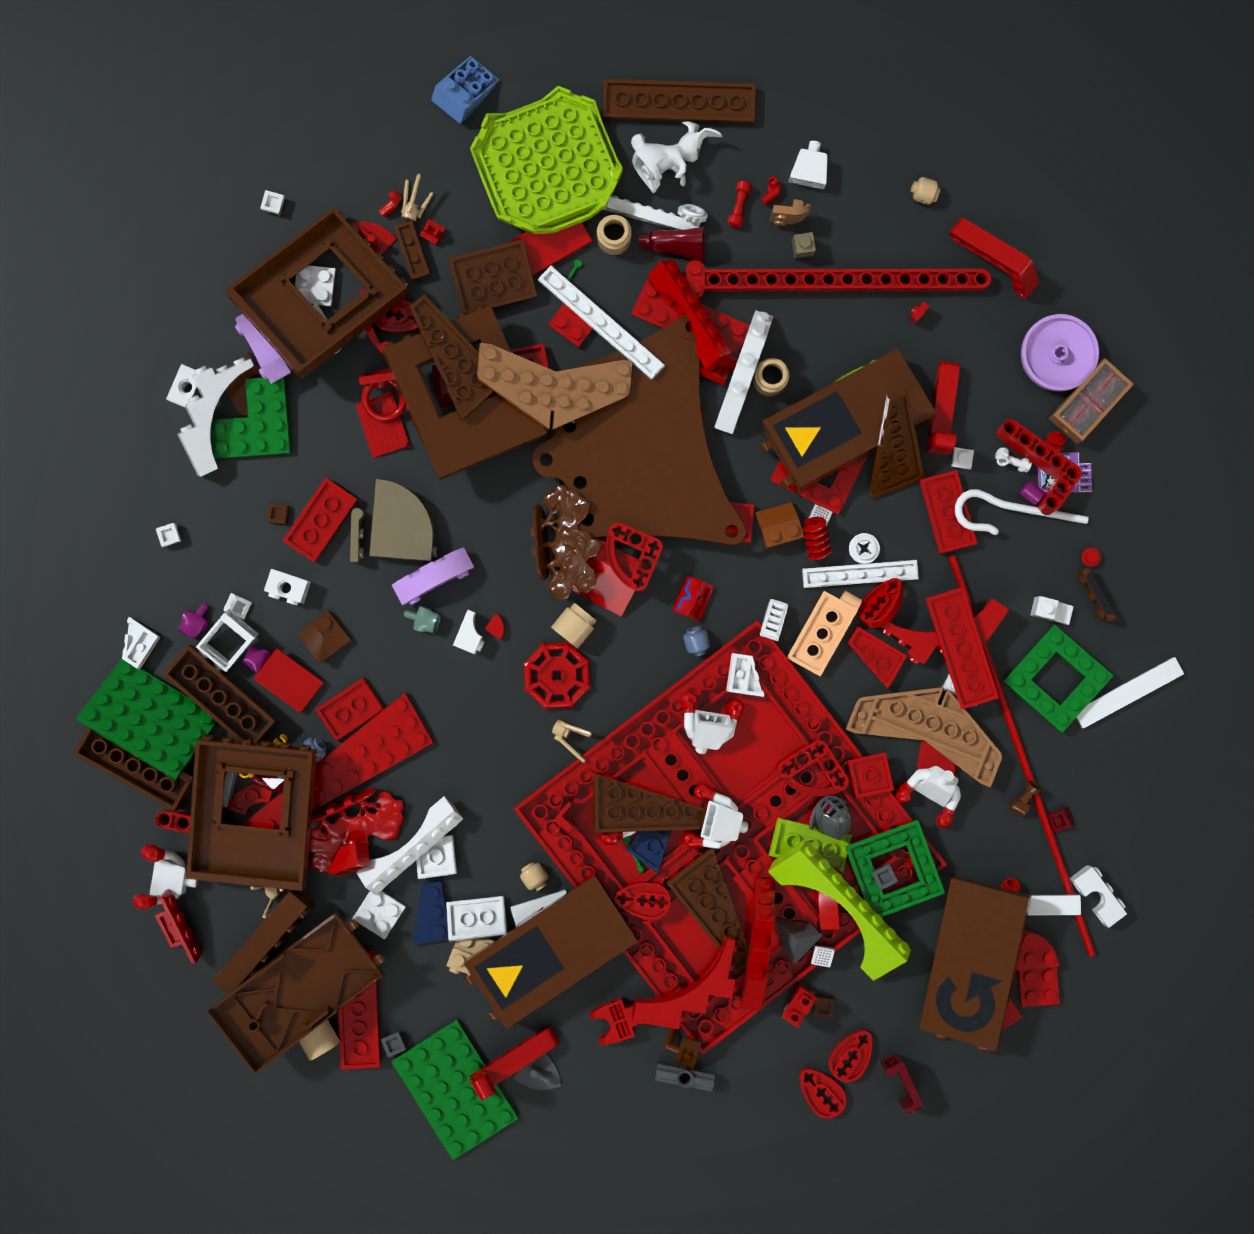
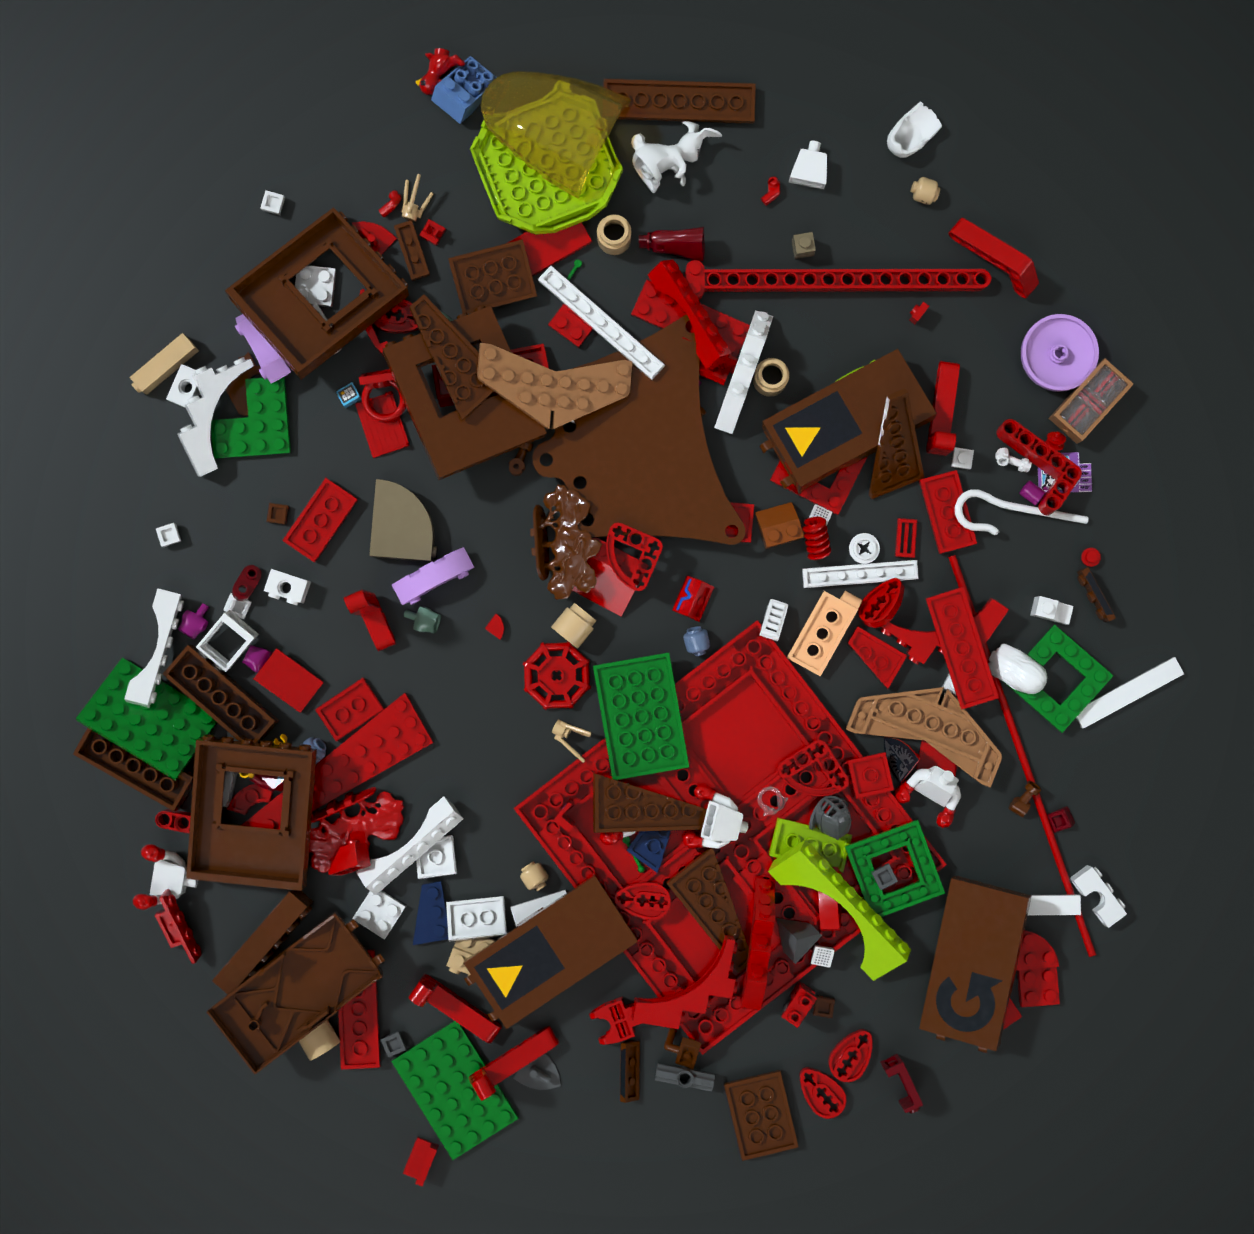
(138, 643): white wing -> none
(142, 687): none -> white arch
(163, 364): none -> tan brick
(246, 582): none -> dark red plate
(272, 893): tan plant -> none
(324, 637): reddish brown plate -> none
(348, 395): none -> slope
(357, 534): dark tan plate -> none
(367, 605): none -> red beam
(420, 1160): none -> red panel
(439, 65): none -> red animal
(455, 1007): none -> red beam
(468, 637): white arch -> none
(517, 465): none -> reddish brown leg
(552, 122): none -> clear yellow windscreen
(629, 1071): none -> reddish brown plate
(641, 716): none -> green plate
(648, 214): white piece -> none
(692, 213): white gear -> none
(707, 728): white torso -> none
(735, 219): red piece -> none
(743, 676): white wing -> none
(761, 1115): none -> reddish brown plate
(780, 799): none -> clear piece
(789, 215): medium nougat slope -> none
(900, 758): none -> shield
(905, 542): none -> red tile
(913, 131): none -> white hair
(1011, 884): red plate -> none
(1017, 669): none -> white hair

